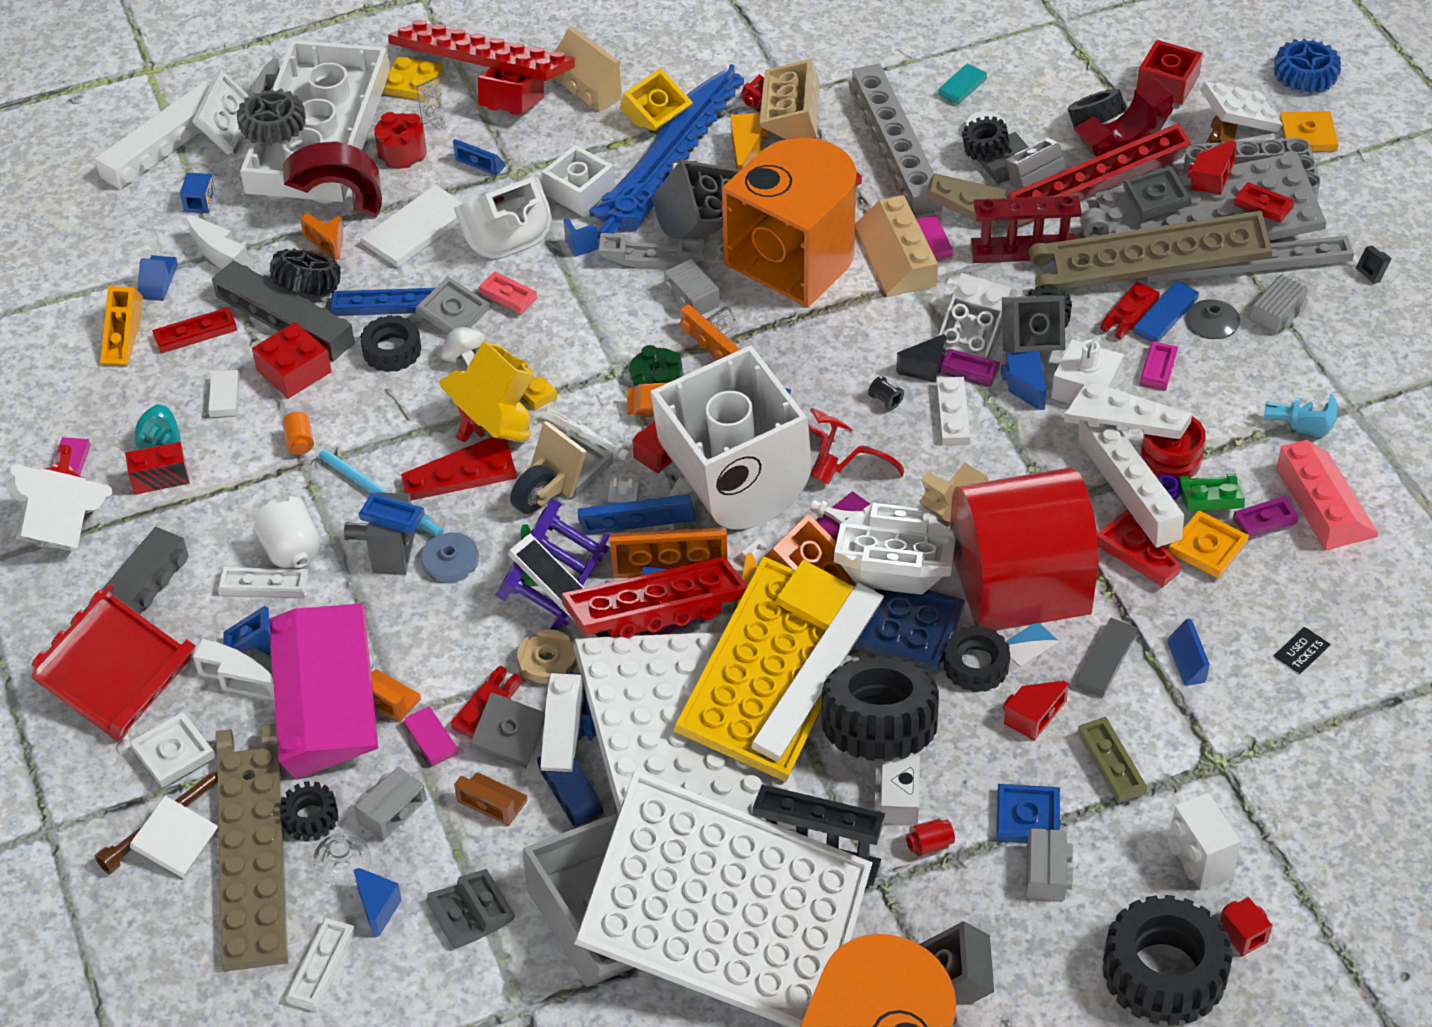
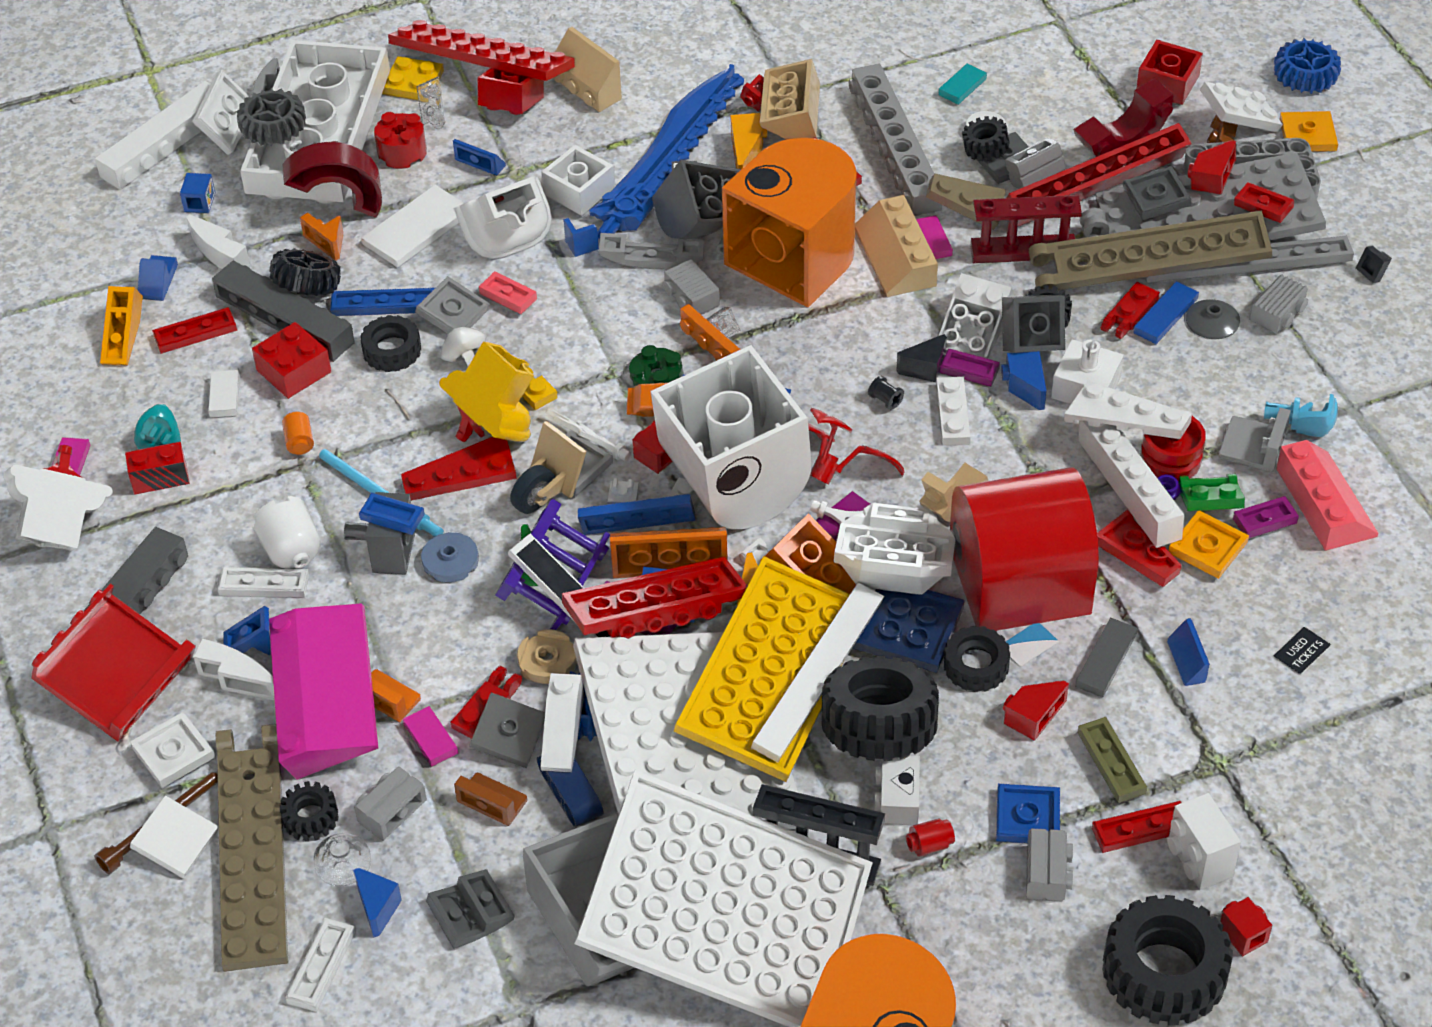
(654, 101): yellow slope -> none
(814, 595): yellow tile -> none
(967, 959): dark grey slope -> none
(1101, 105): black tyre -> none
(1134, 827): none -> red tile
(1158, 365): dark pink tile -> none
(1255, 442): none -> light grey bracket

